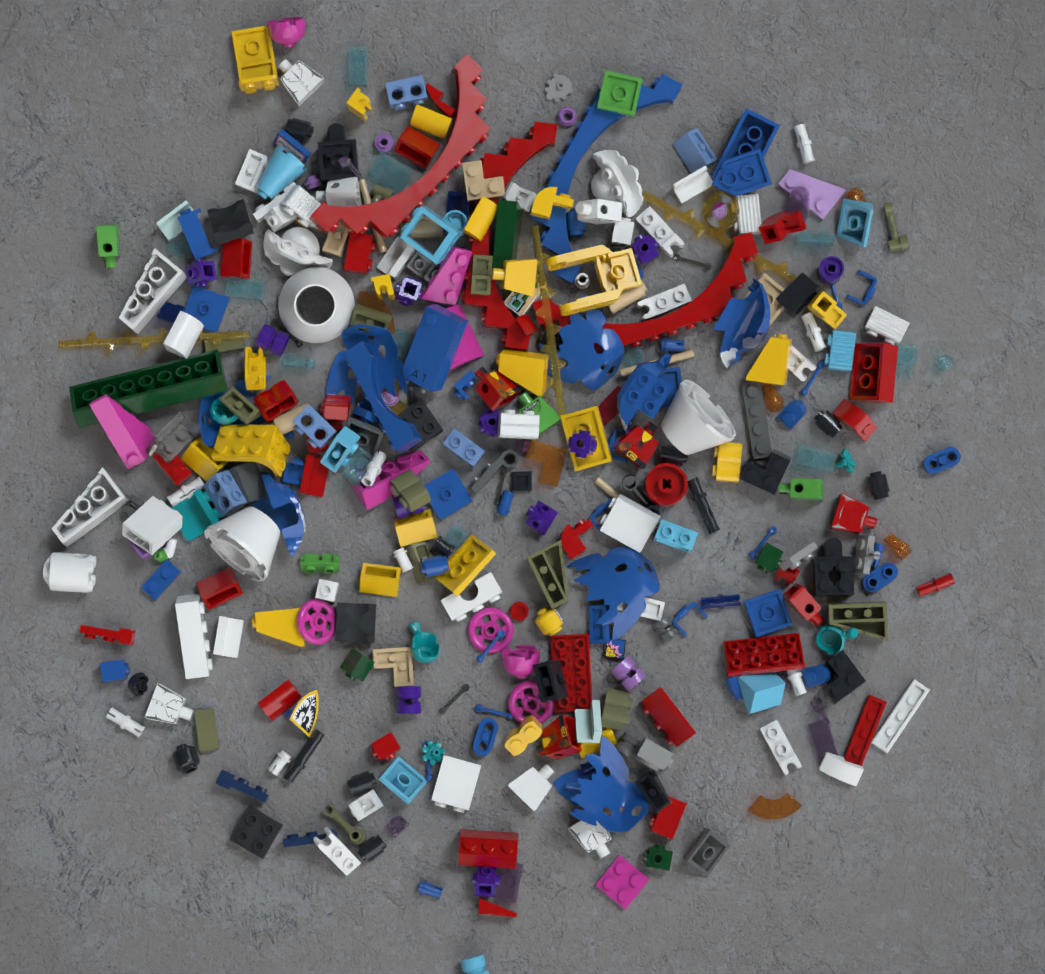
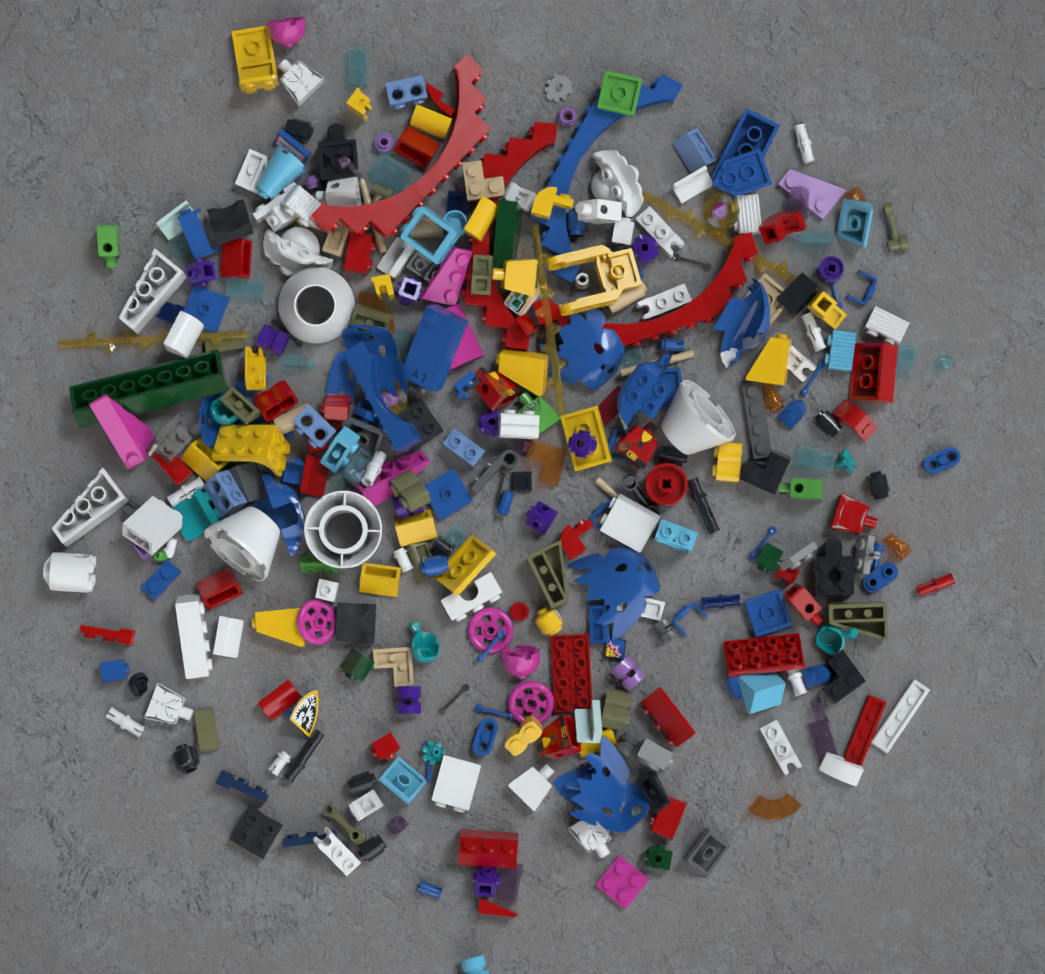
(324, 511): none -> white cone
(550, 681): black brick -> none

